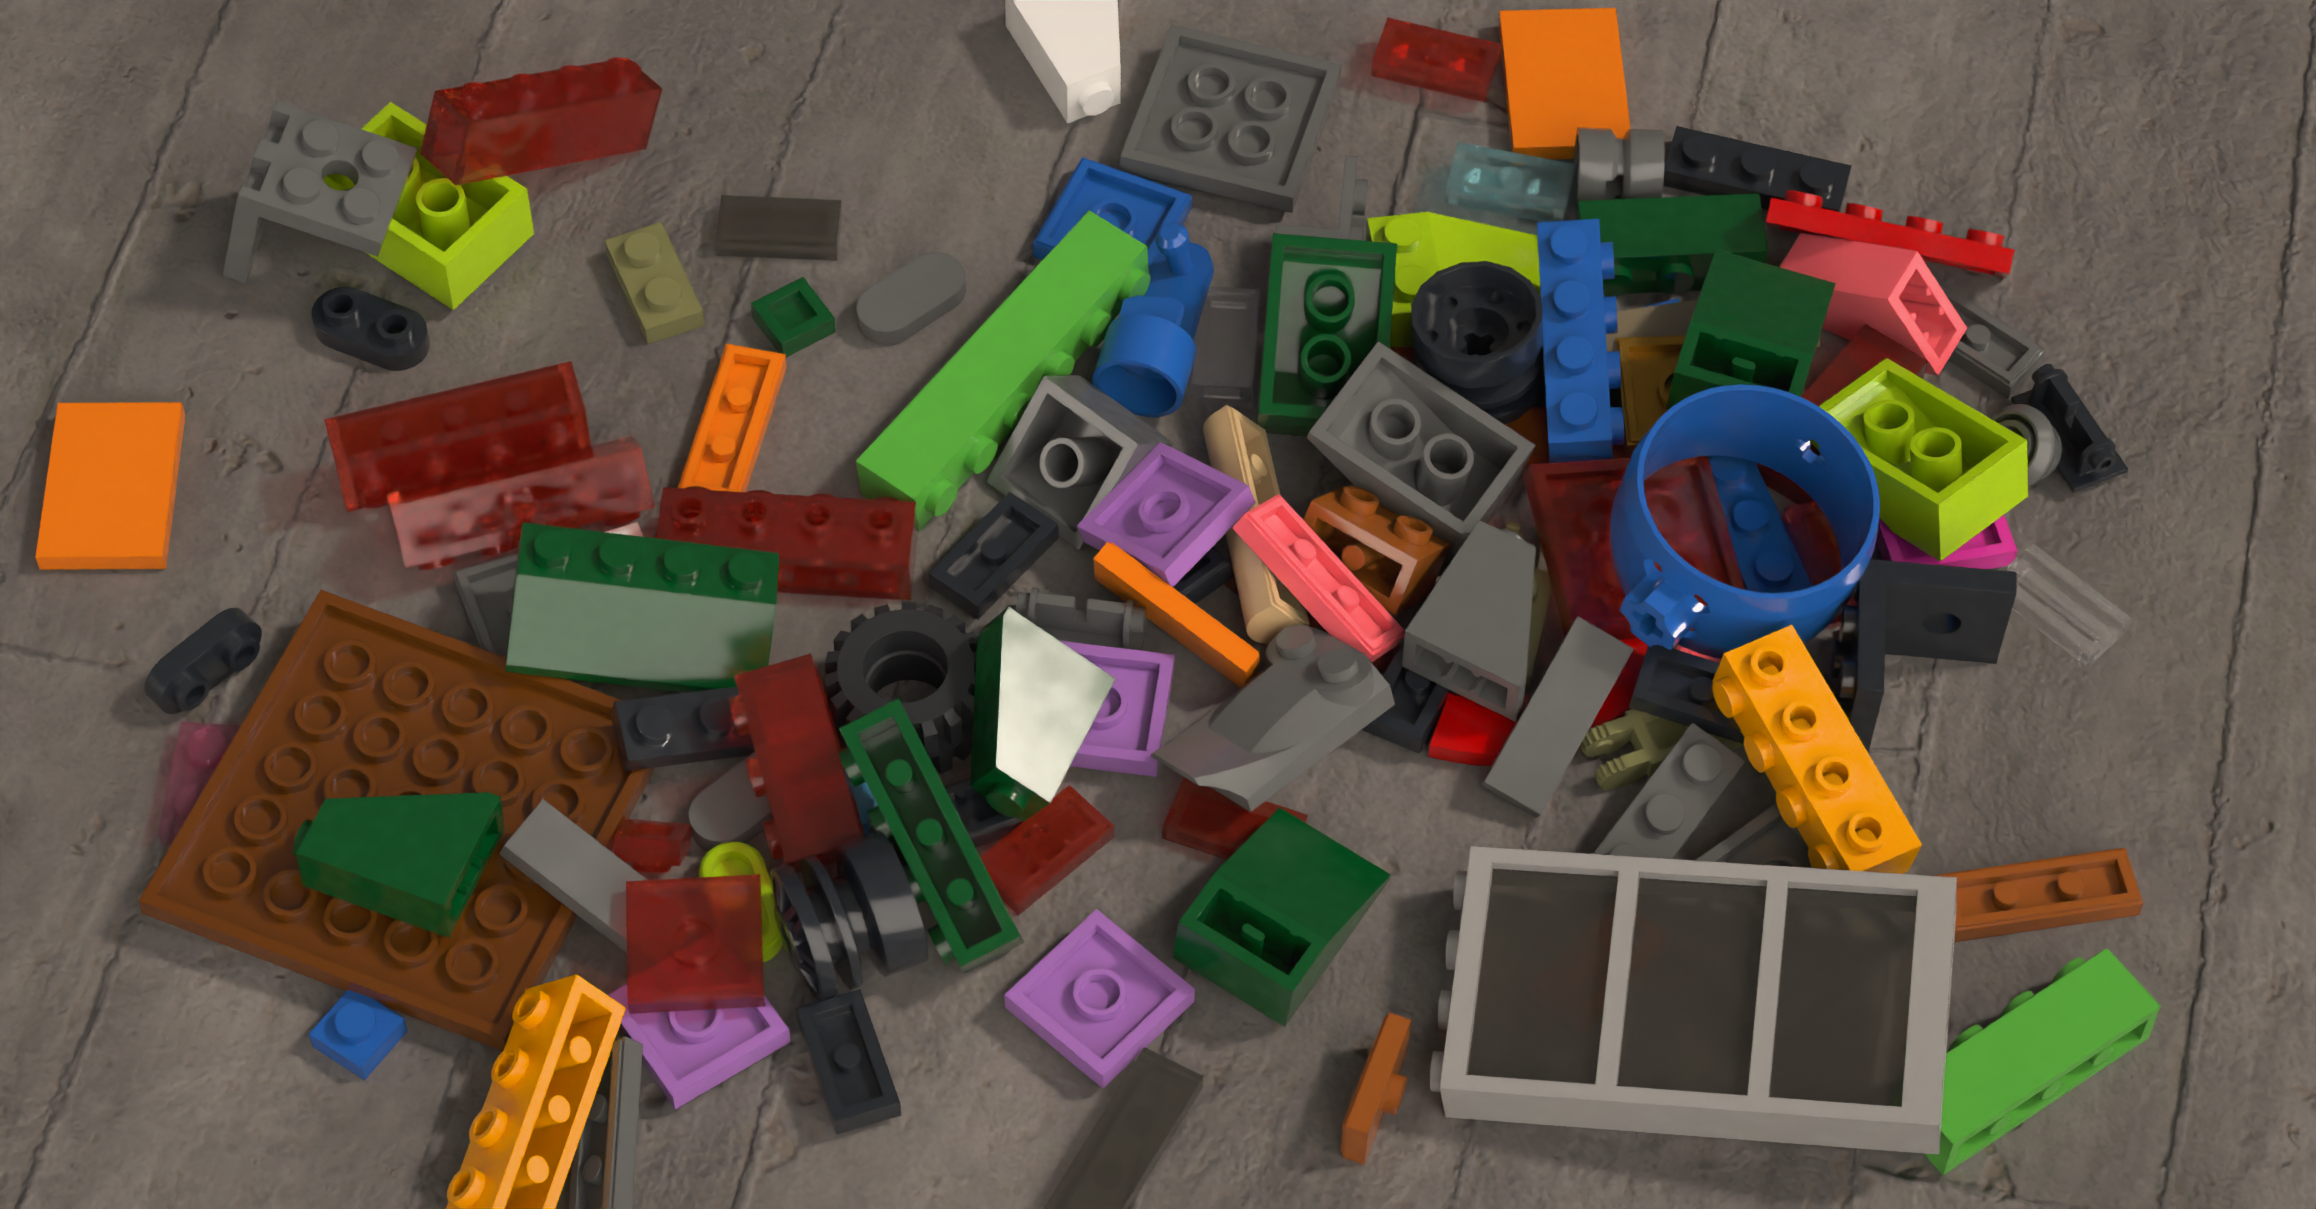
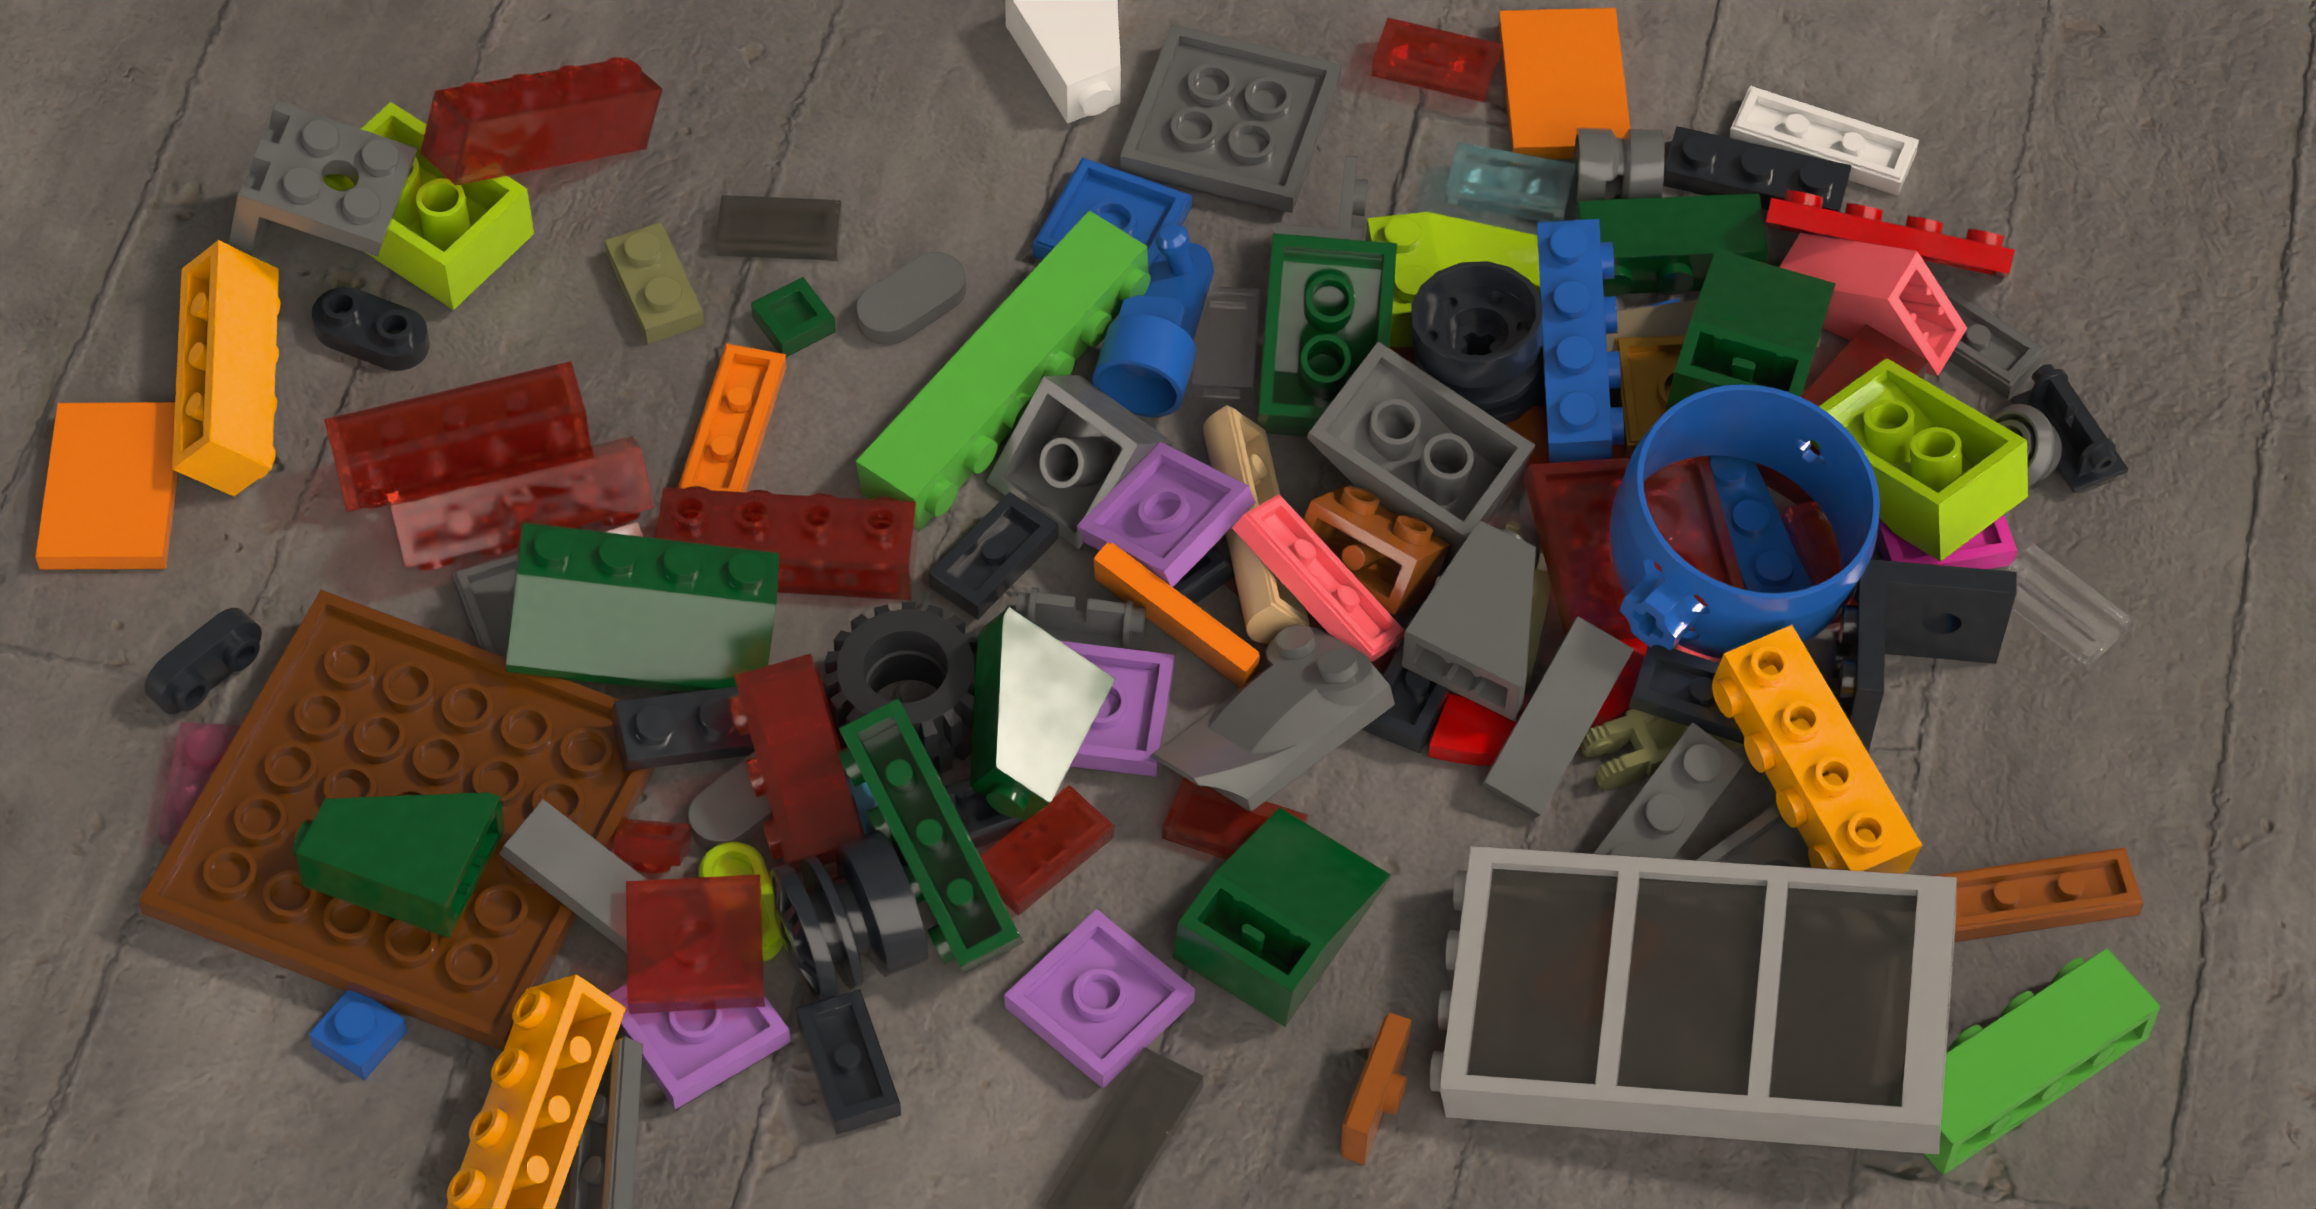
(226, 369): none -> light orange brick
(1876, 154): none -> white tile

